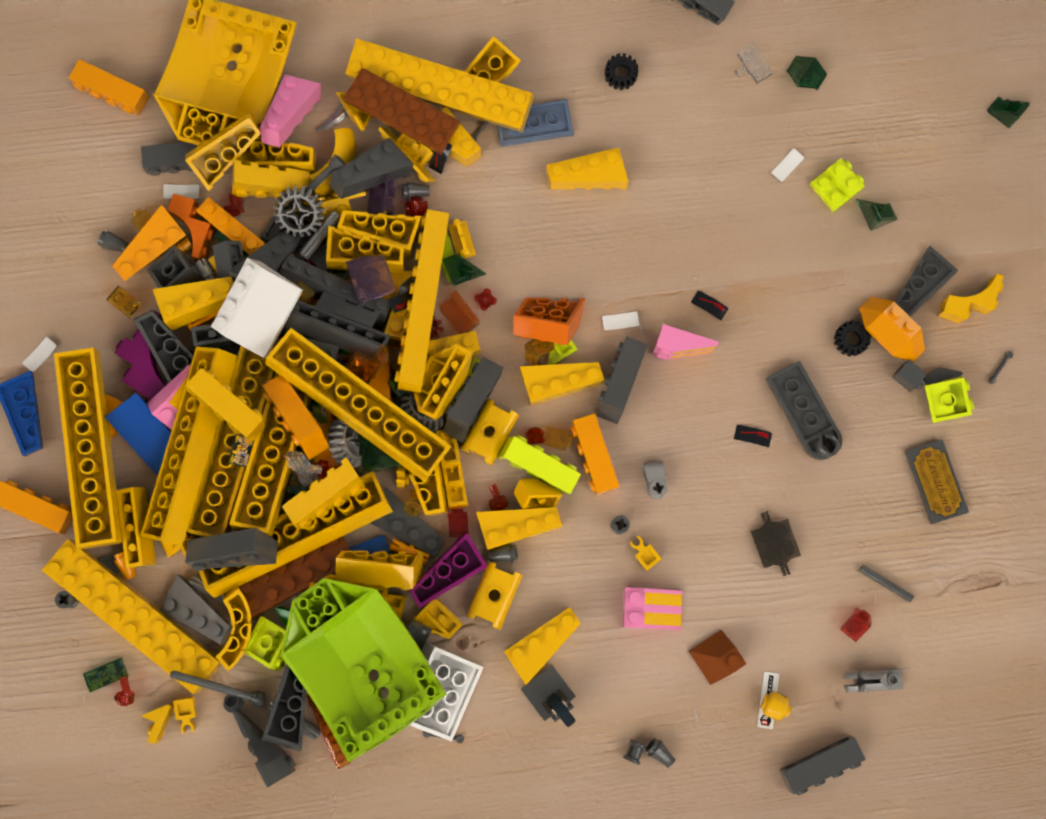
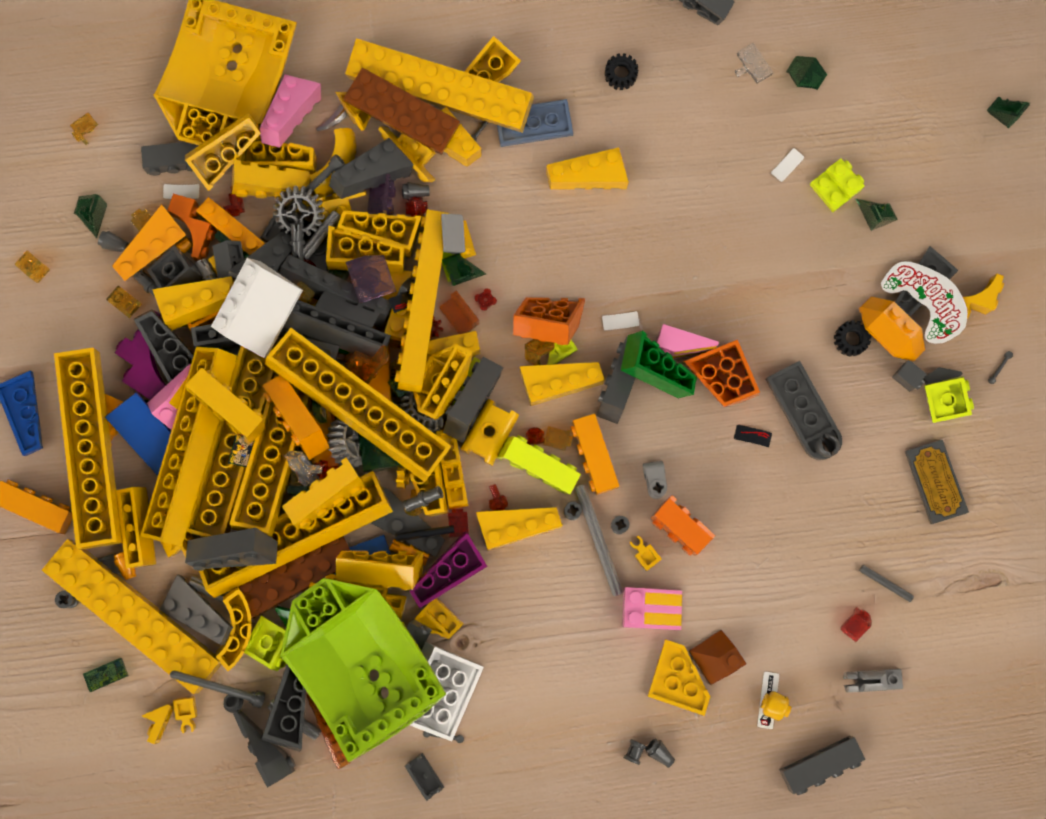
(32, 267): none -> clear yellow bracket
(40, 354): white sticker -> none
(82, 126): none -> clear yellow bracket
(91, 211): none -> clear green slope
(108, 87): light orange brick -> none
(126, 696): clear red plate -> none
(145, 281): none -> dark grey pin
(297, 240): none -> dark grey pin
(423, 499): none -> dark grey pin
(424, 533): none -> black bar
(424, 776): none -> dark grey hinge
(438, 161): black sticker -> none
(453, 233): none -> light grey slope
(494, 610): yellow piece -> none
(505, 553): dark grey cone -> none
(536, 494): yellow slope -> none
(539, 646): yellow wedge -> none
(550, 696): dark grey plate -> none
(569, 515): none -> dark grey bush
(598, 539): none -> light grey axle
(655, 367): none -> green wedge
(678, 680): none -> yellow plate
(681, 528): none -> orange wedge
(709, 304): black sticker -> none
(725, 374): none -> orange wedge
(775, 543): clear smoke plate -> none
(935, 292): none -> sticker

